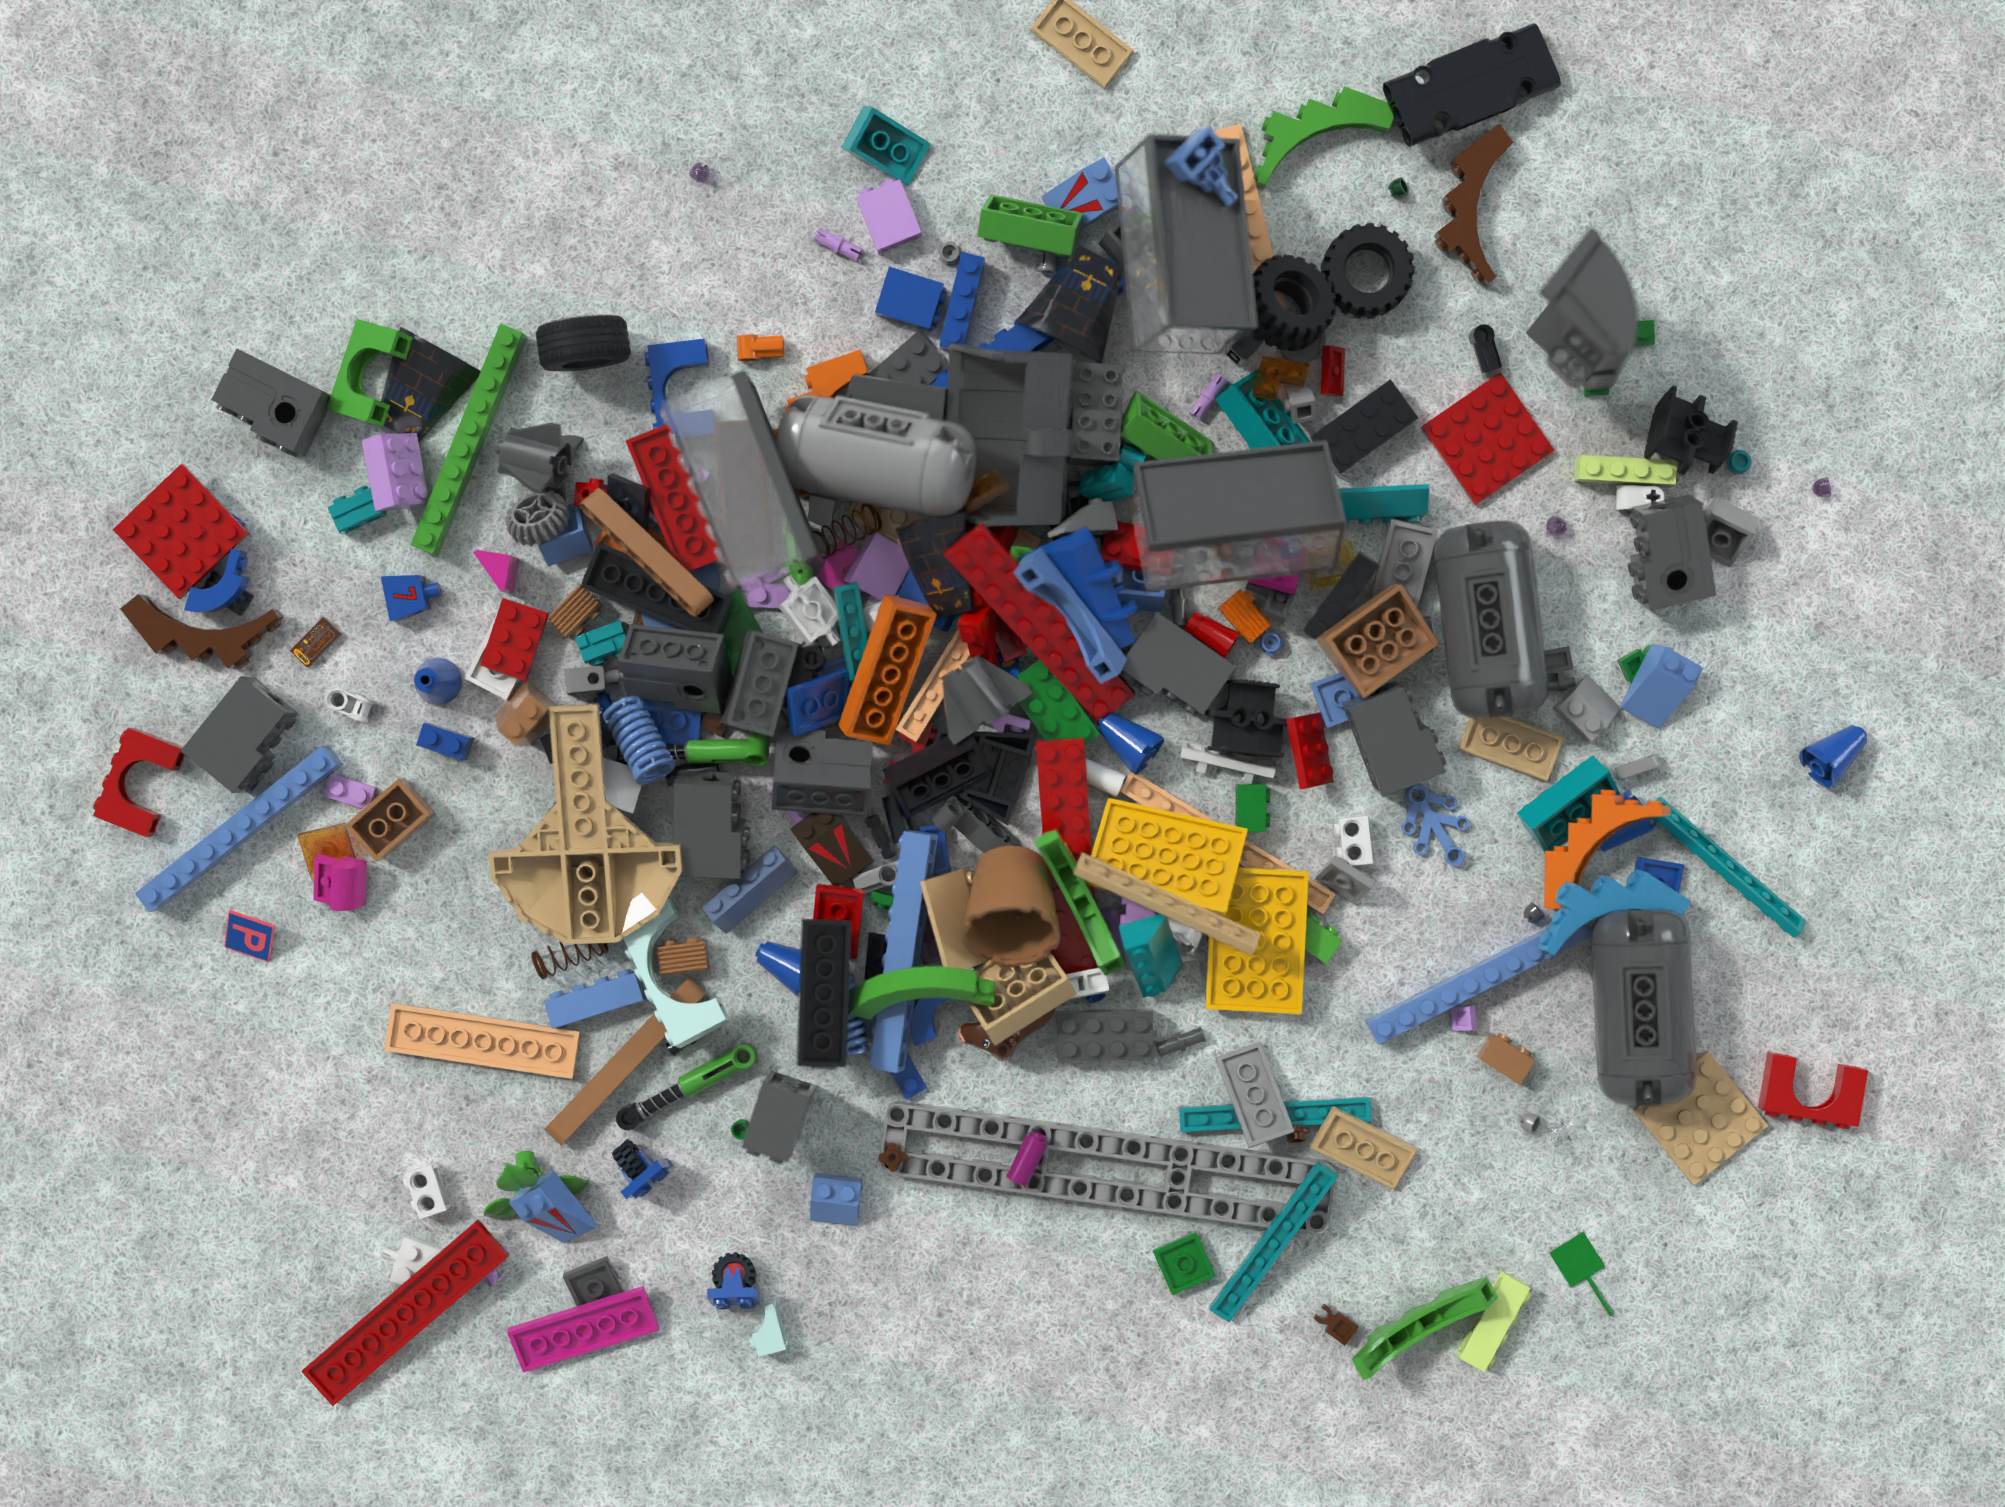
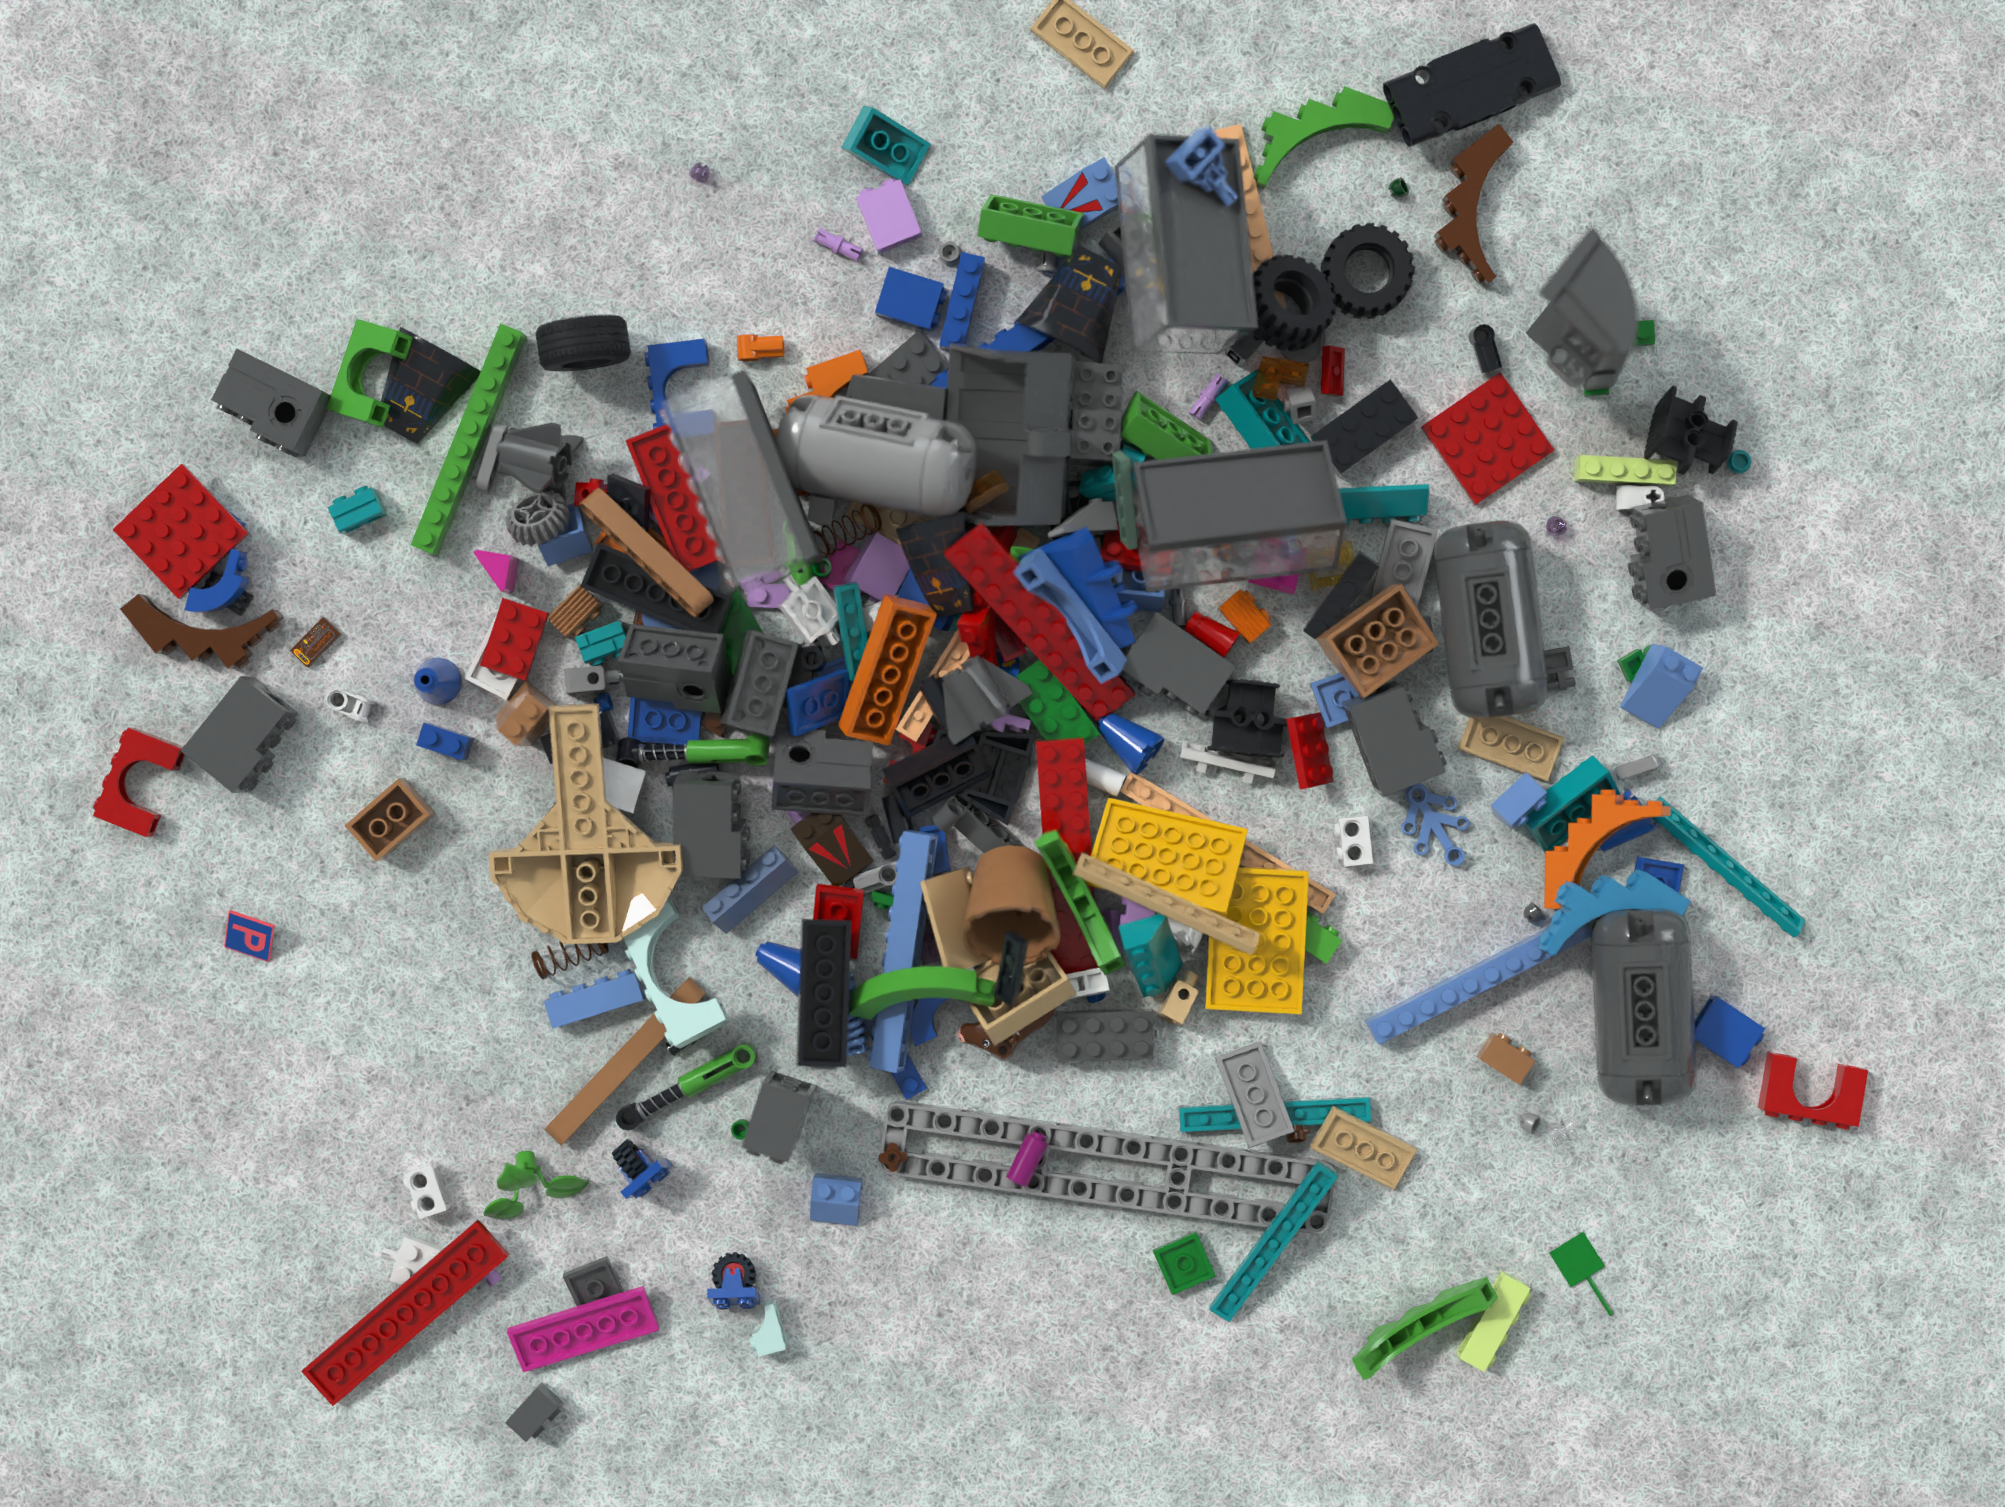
(238, 828): medium blue brick -> none
(327, 841): clear orange plate -> none
(340, 882): dark pink brick -> none
(349, 791): lavender plate -> none
(395, 471): lavender brick -> none
(408, 595): blue torso -> none
(482, 1040): light nougat plate -> none
(490, 462): none -> light grey beam
(533, 1412): none -> dark grey brick
(552, 1209): medium blue slope -> none
(631, 747): medium blue piece -> none
(683, 957): medium nougat brick -> none
(817, 571): none -> green hinge
(875, 951): black plate -> none
(933, 694): none -> black brick
(1011, 968): none -> black tile
(1124, 494): none -> sand green plate
(1175, 1009): none -> tan torso
(1180, 1042): dark grey pin -> none
(1251, 807): green brick -> none
(1263, 642): medium blue plate -> none
(1277, 602): dark grey plate -> none
(1338, 1326): reddish brown plate -> none
(1345, 879): light grey plate -> none
(1463, 1017): lavender plate -> none
(1519, 802): none -> medium blue slope
(1587, 708): light grey slope -> none
(1706, 1124): tan plate -> none
(1727, 1031): none -> blue brick
(1728, 530): light grey slope -> none
(1822, 487): clear purple hinge -> none
(1833, 755): blue cone -> none

